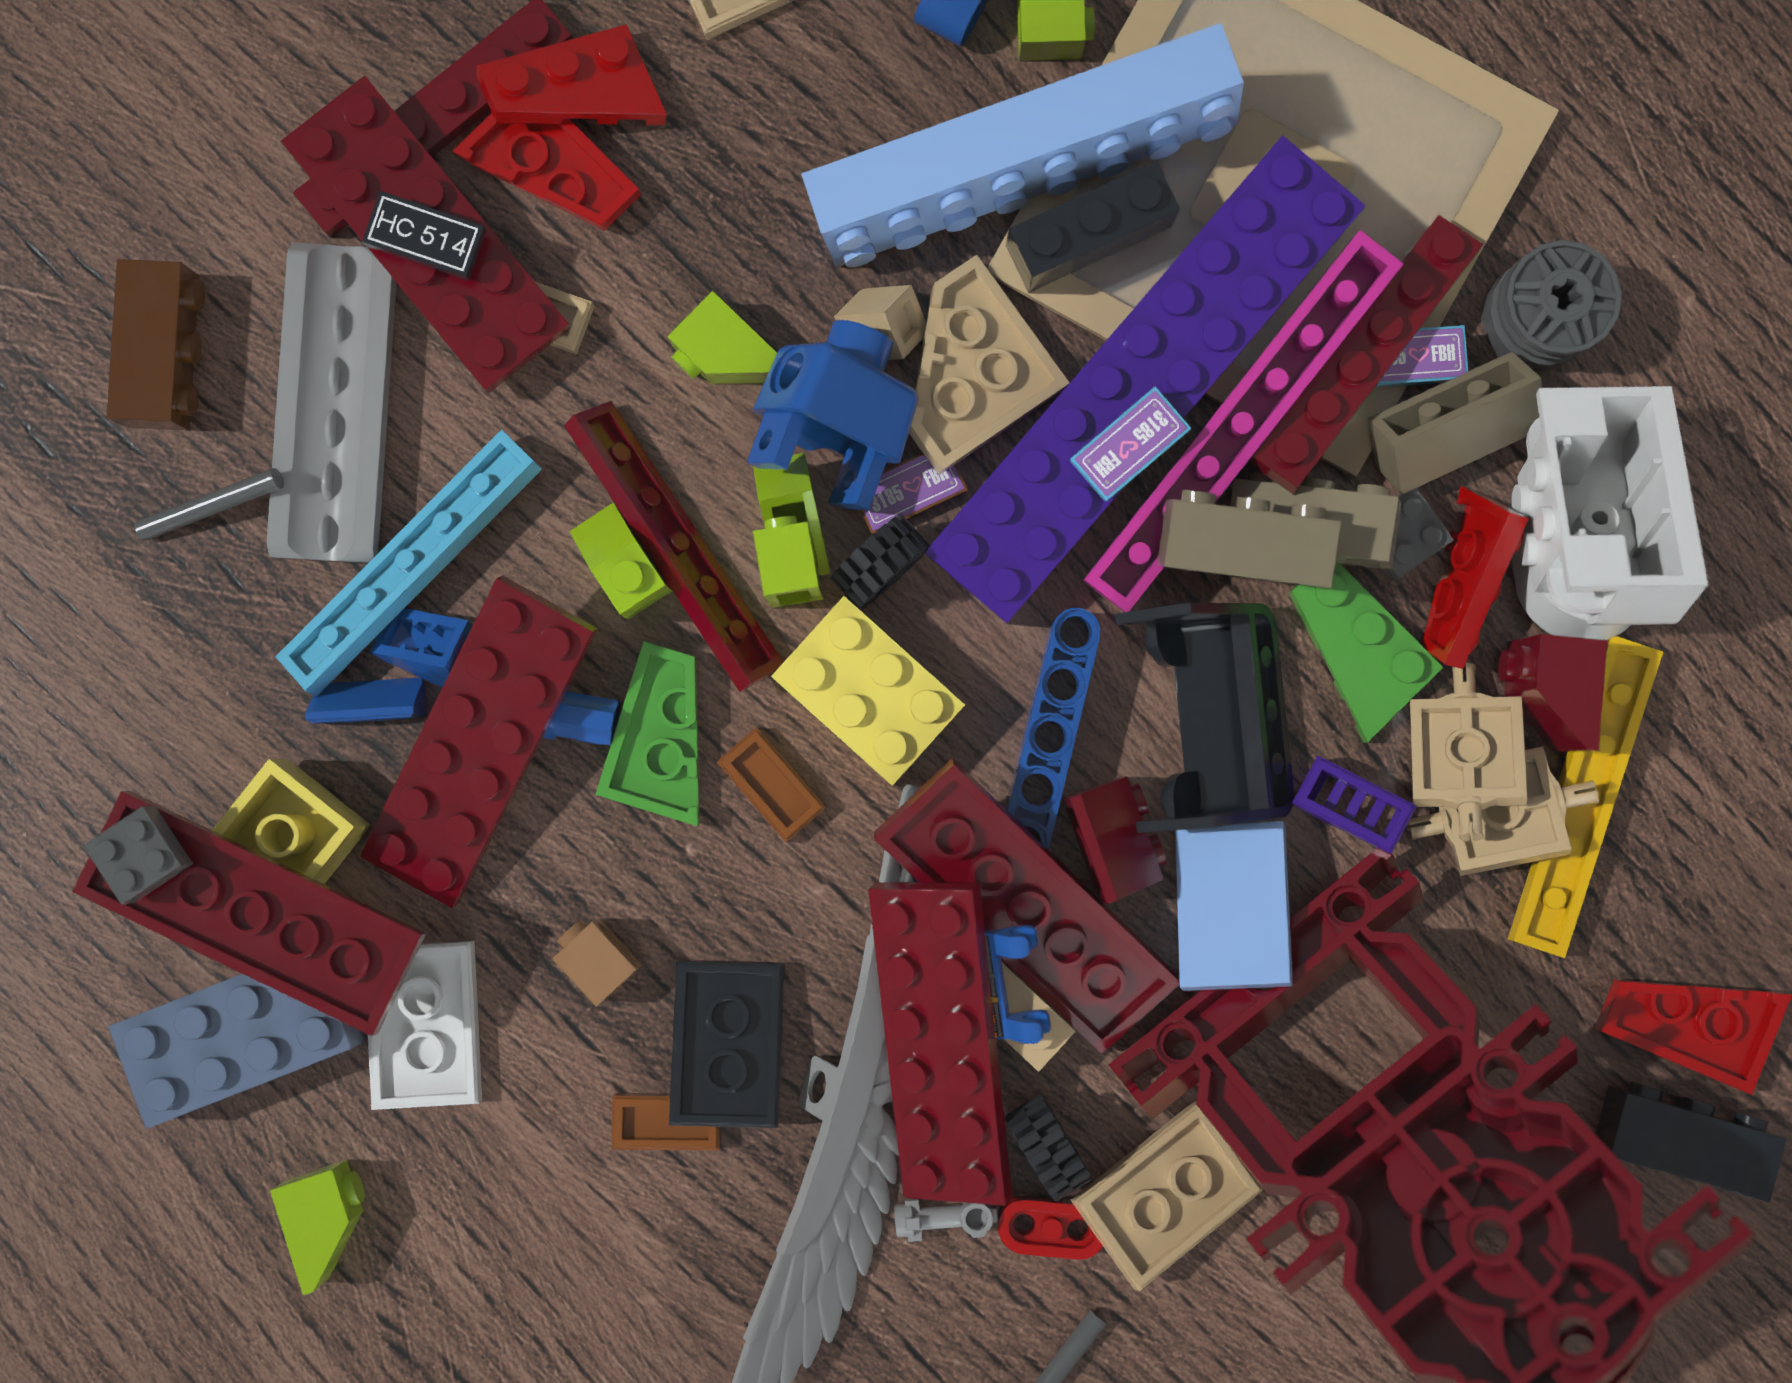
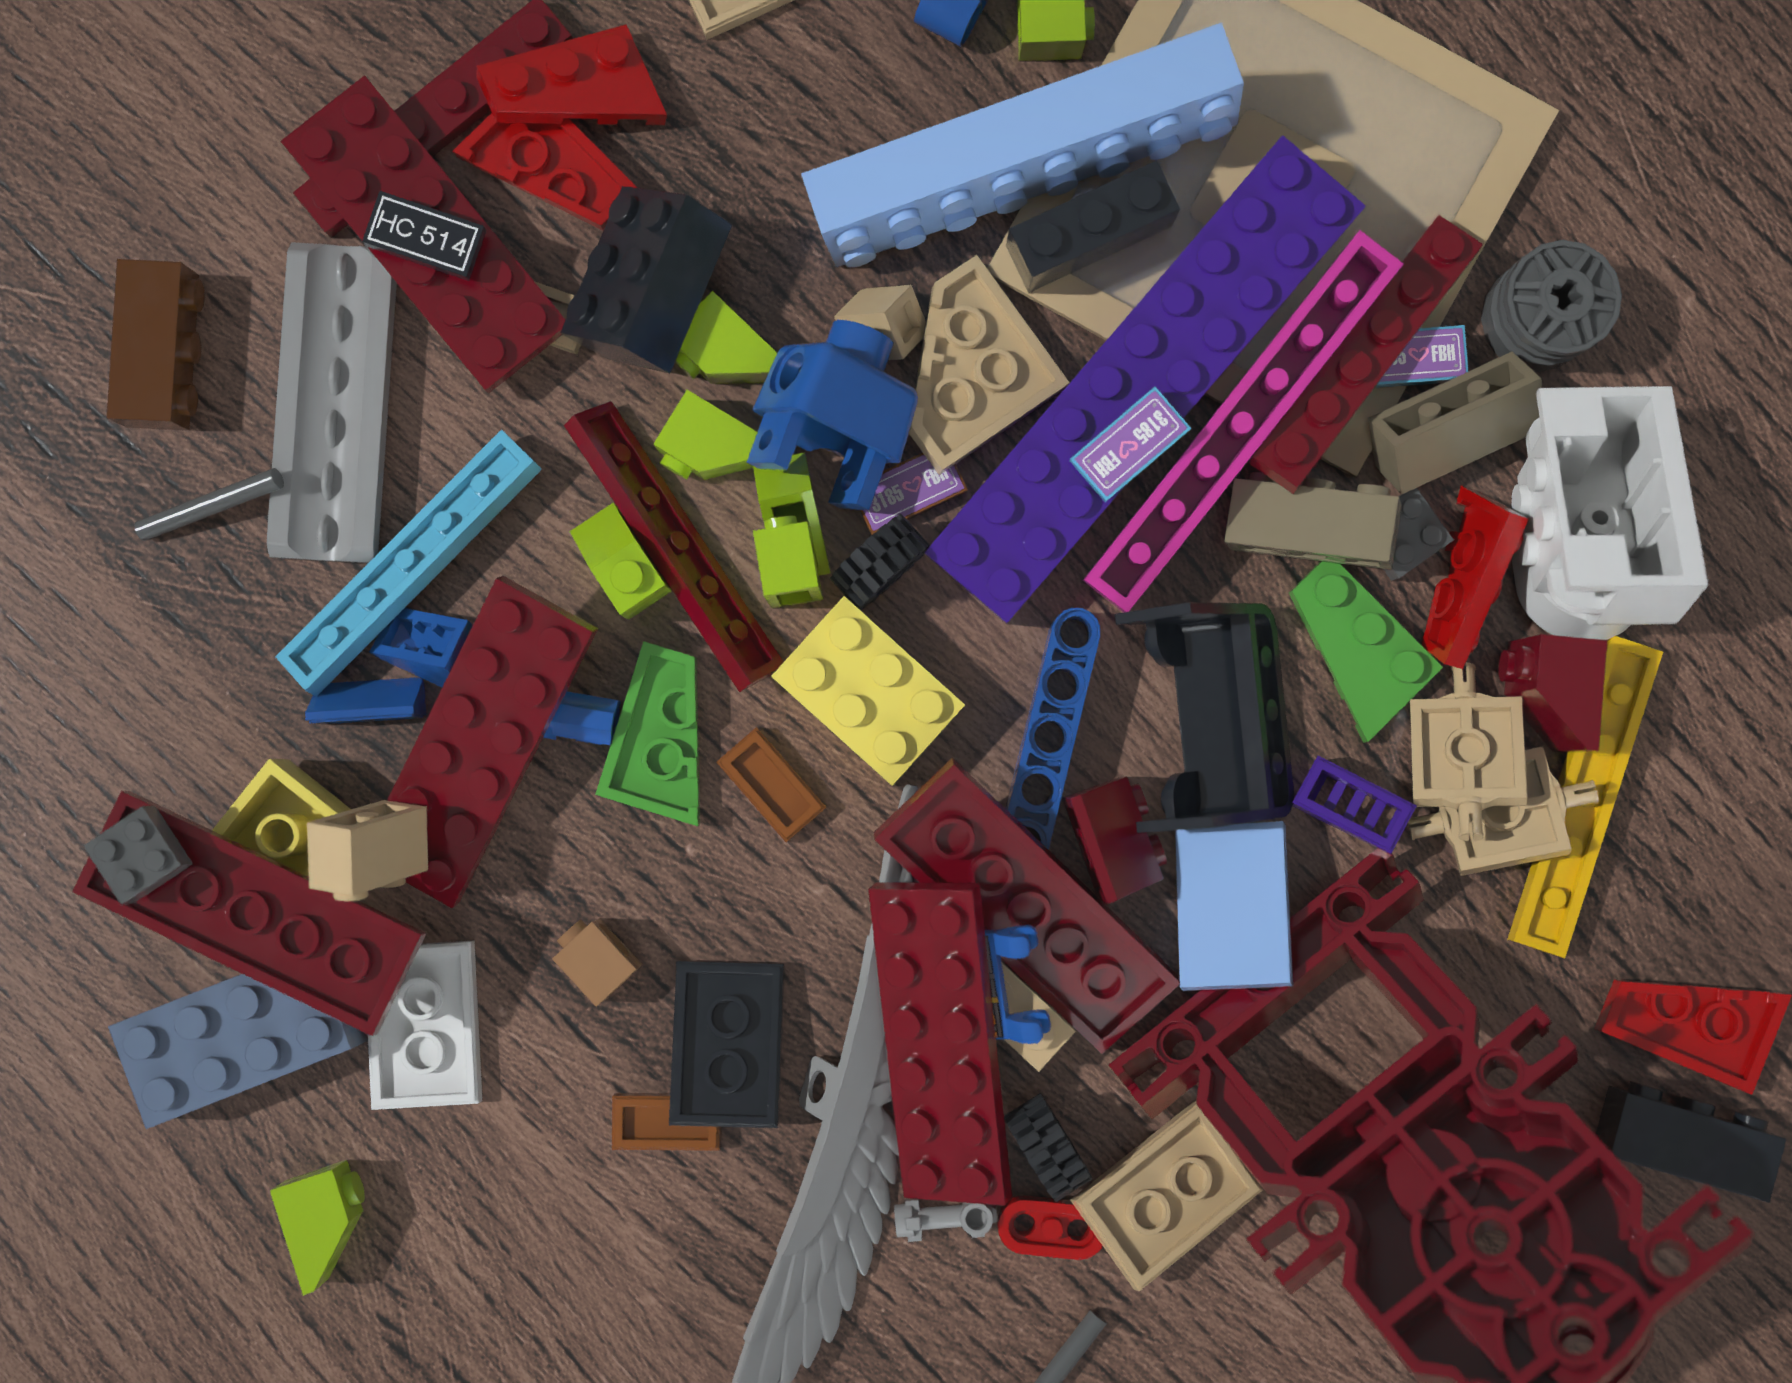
(367, 848): none -> tan brick
(646, 278): none -> black brick
(704, 440): none -> lime slope
(1249, 540): dark tan brick -> none

